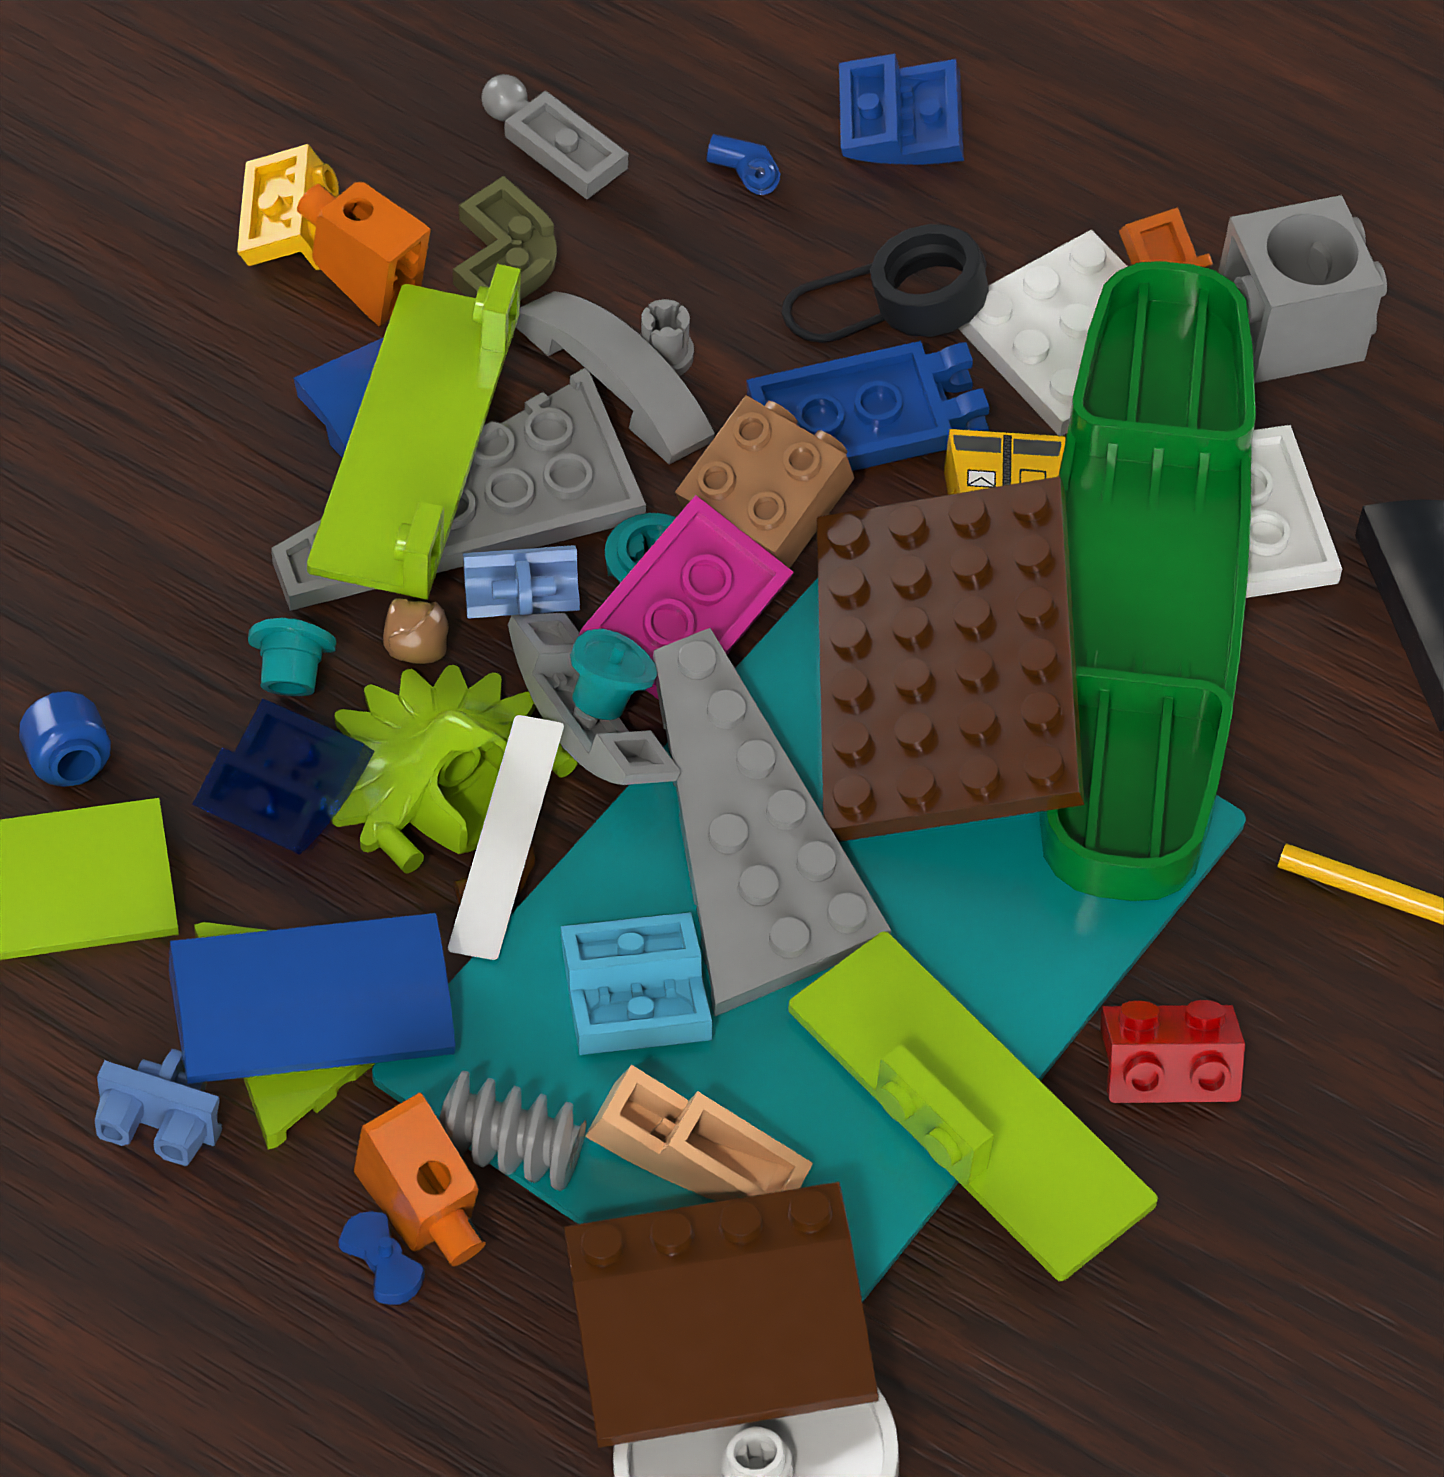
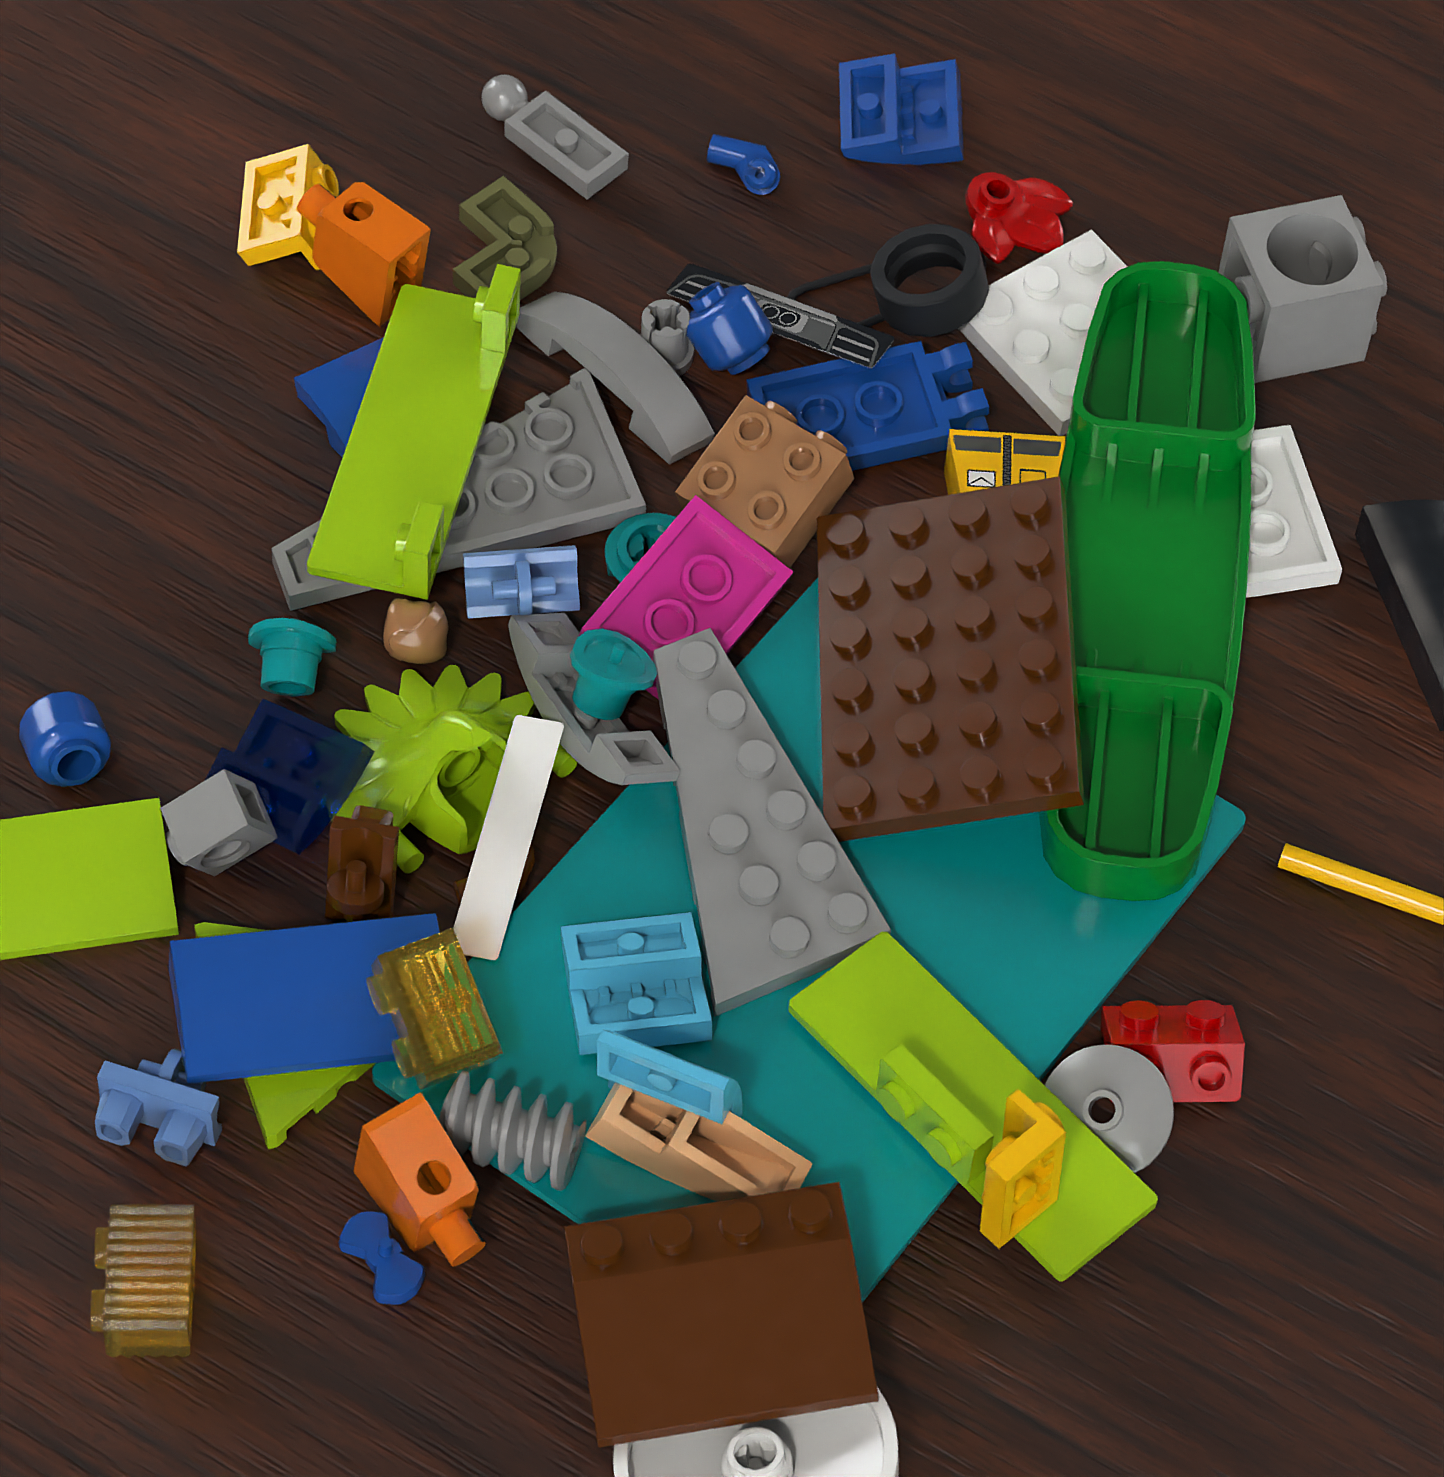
(147, 1281): none -> clear yellow brick
(217, 823): none -> light grey brick
(362, 865): none -> reddish brown hips
(433, 1009): none -> clear yellow brick
(667, 1077): none -> medium azure slope
(728, 328): none -> blue head
(796, 319): none -> sticker
(1020, 217): none -> red plate
(1022, 1169): none -> yellow bracket
(1135, 1087): none -> light grey dish
(1161, 239): orange bracket -> none

